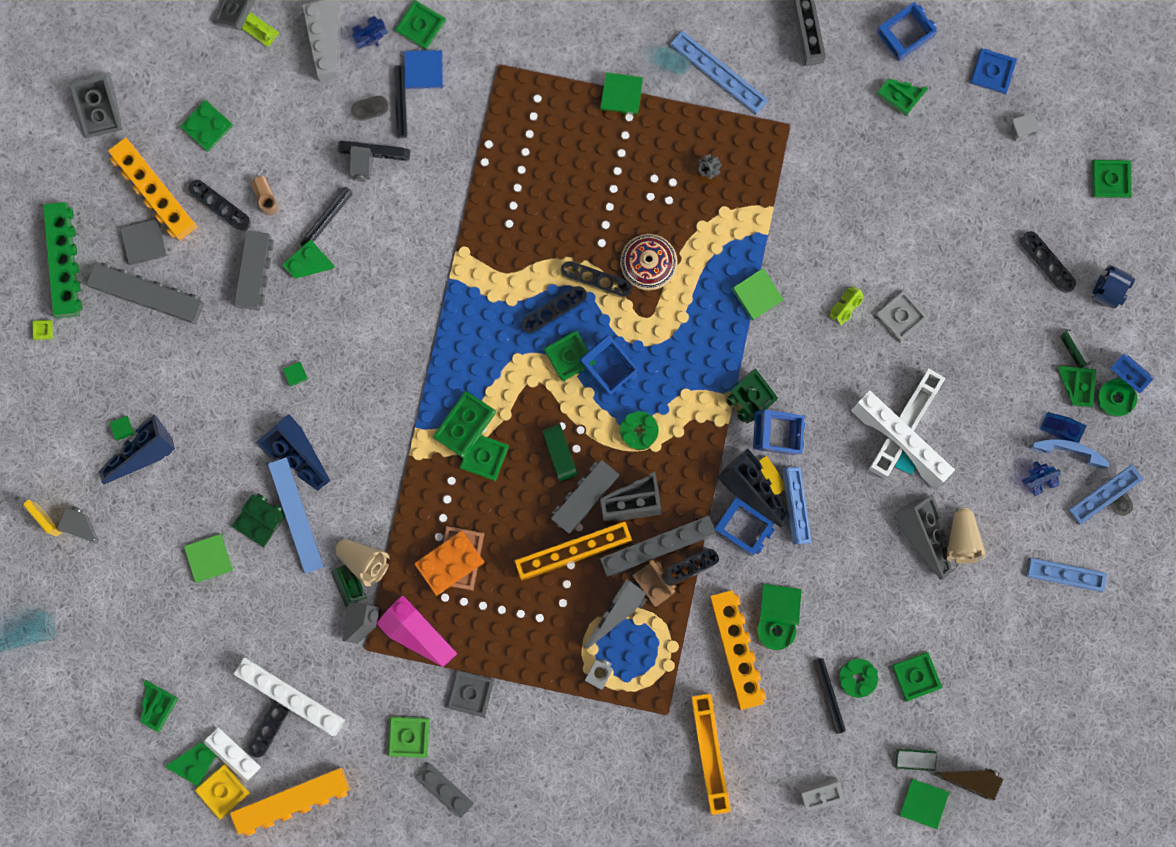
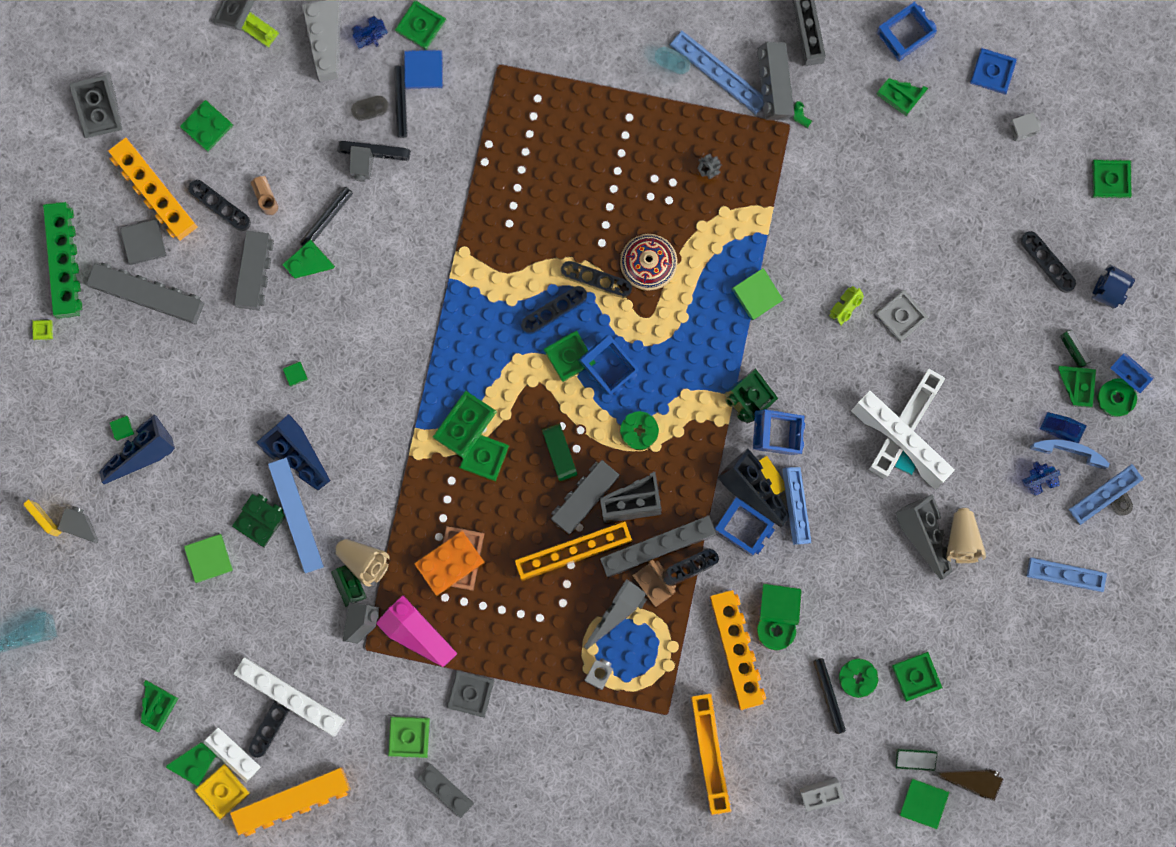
(621, 93): green tile -> none
(775, 81): none -> dark grey brick
(799, 115): none -> green arm

